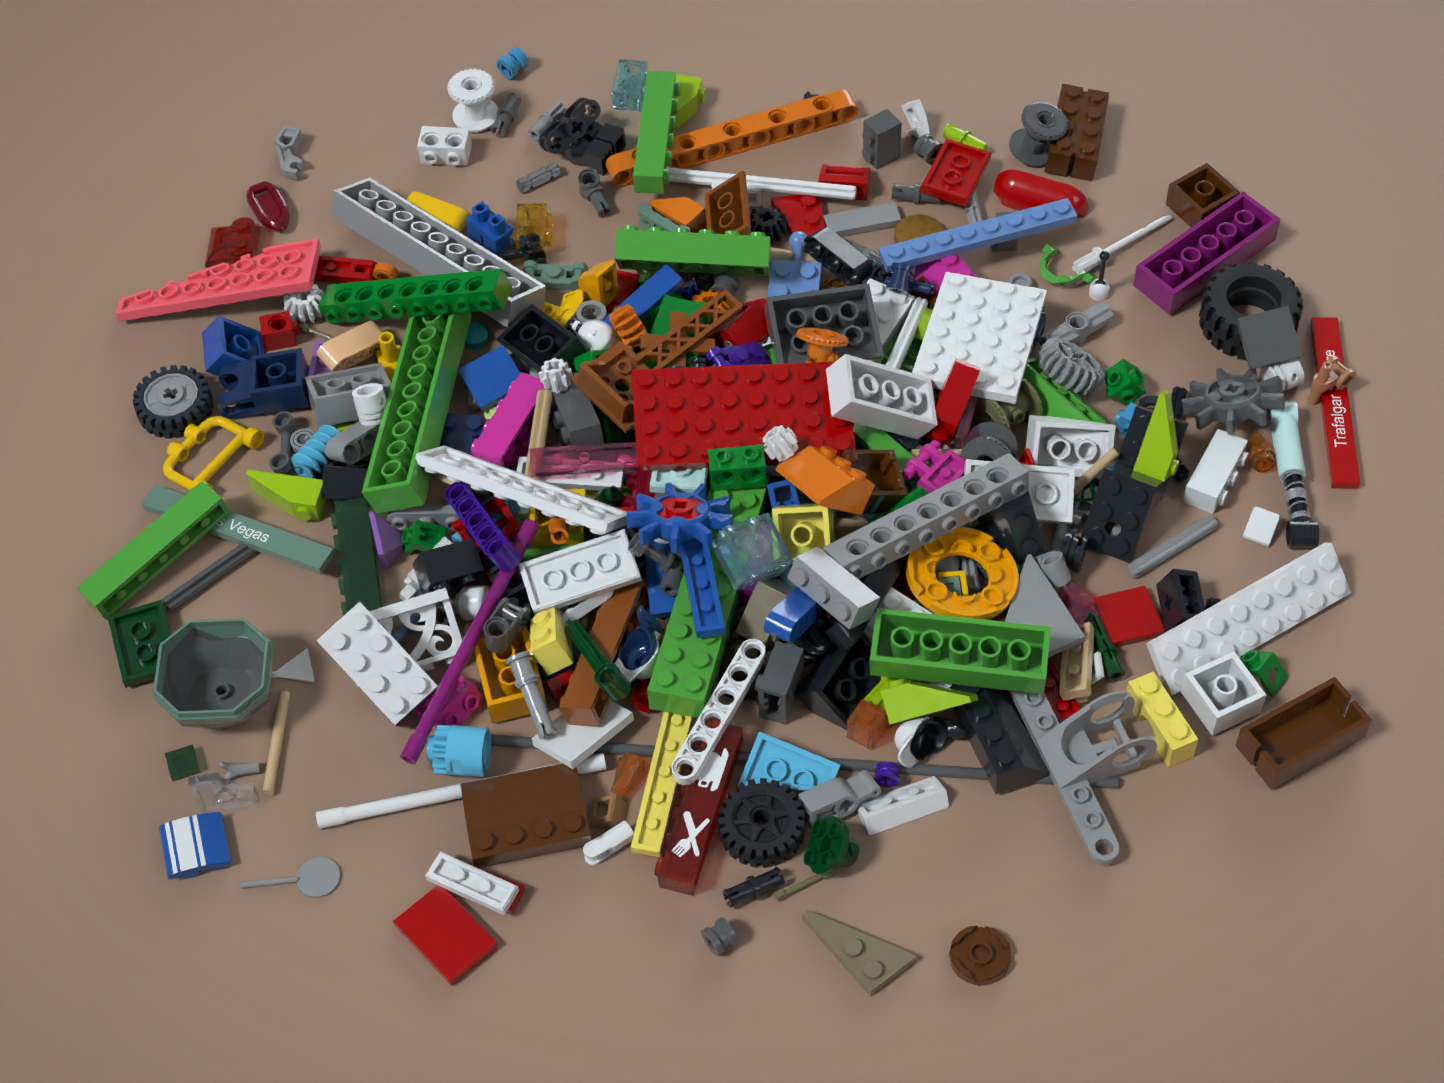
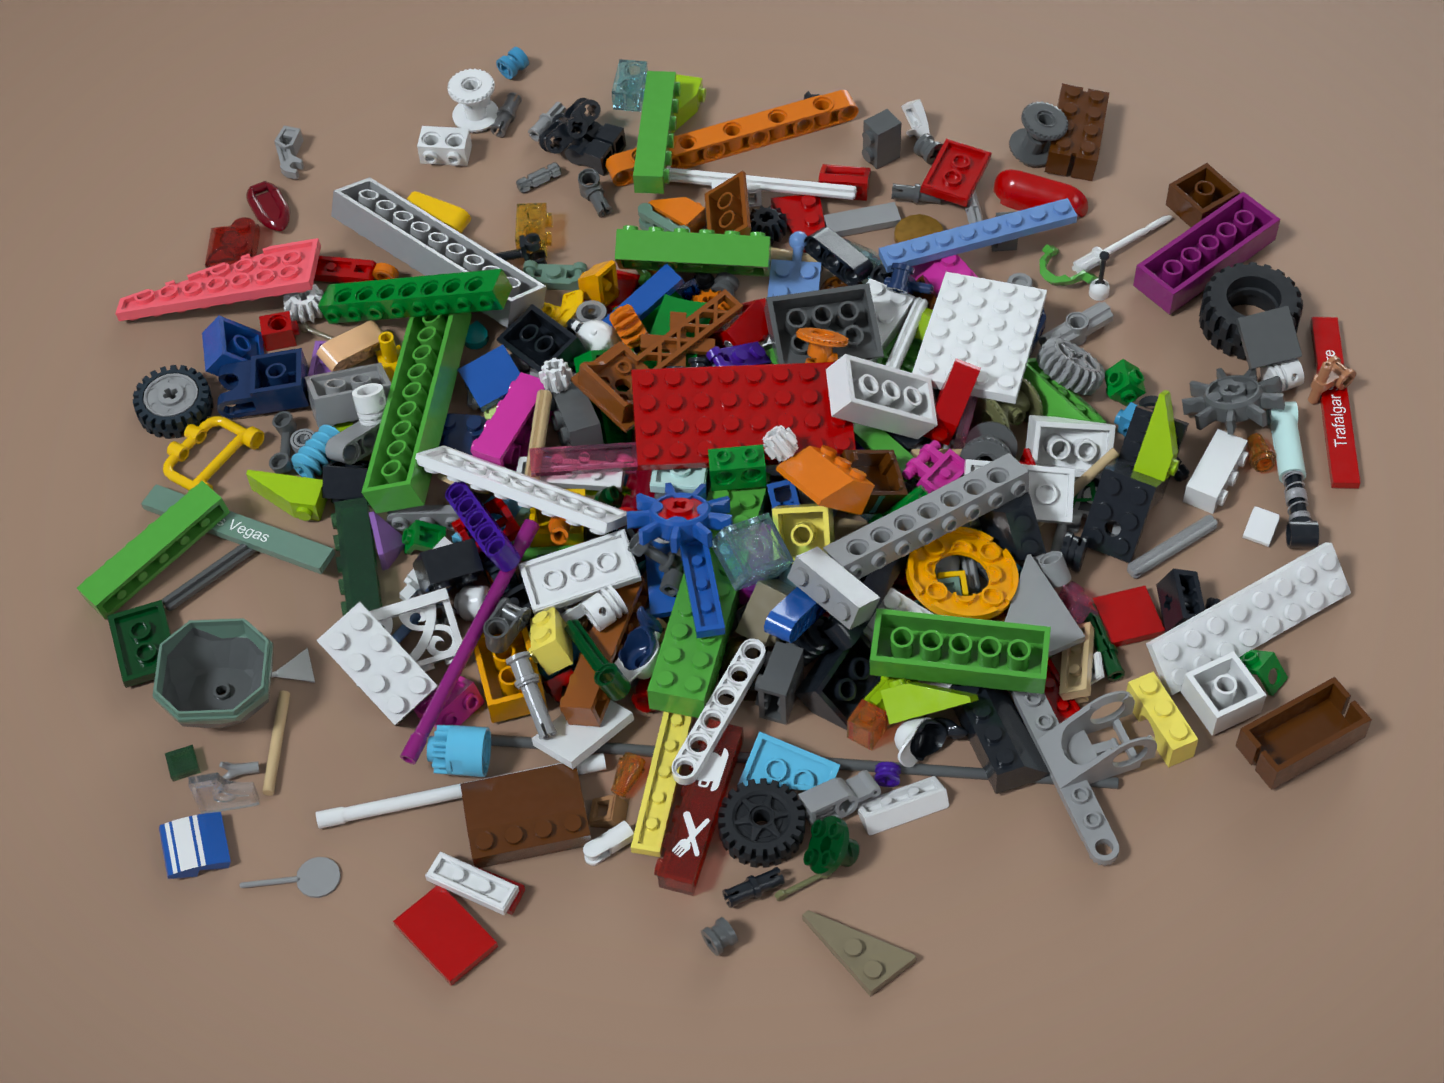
(489, 229): blue hips -> none
(610, 605): none -> white piece
(956, 134): lime axle -> none
(980, 955): reddish brown tile -> none
(1176, 398): black axle -> none

